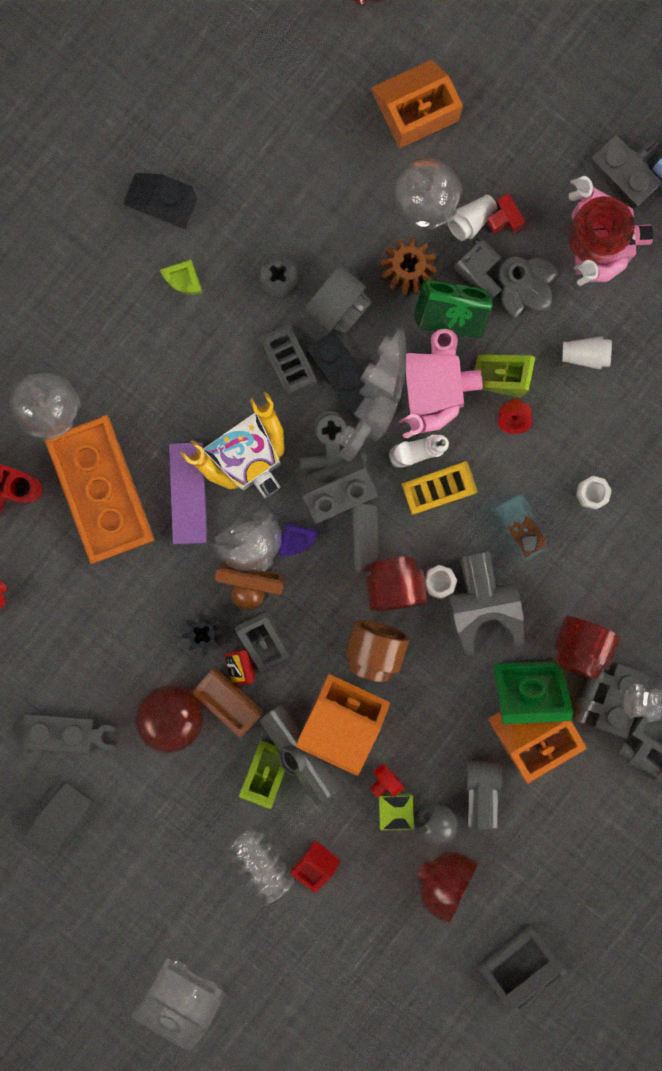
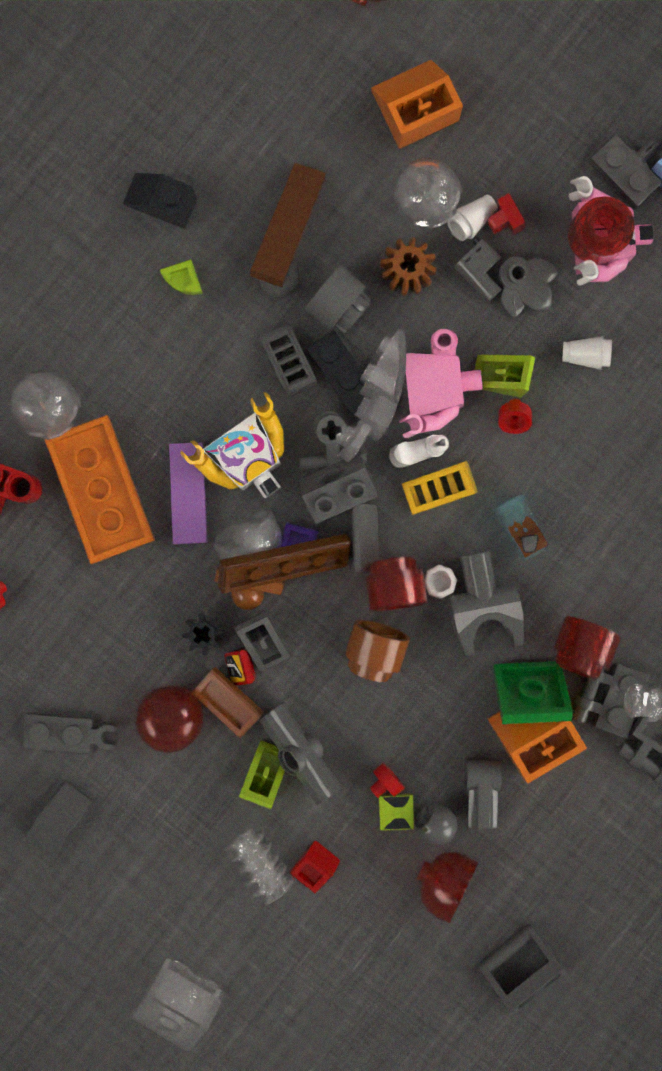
(283, 563): none -> reddish brown tile
(288, 225): none -> reddish brown tile
(343, 724): orange slope -> none
(453, 308): piece -> none
(593, 492): white tile -> none

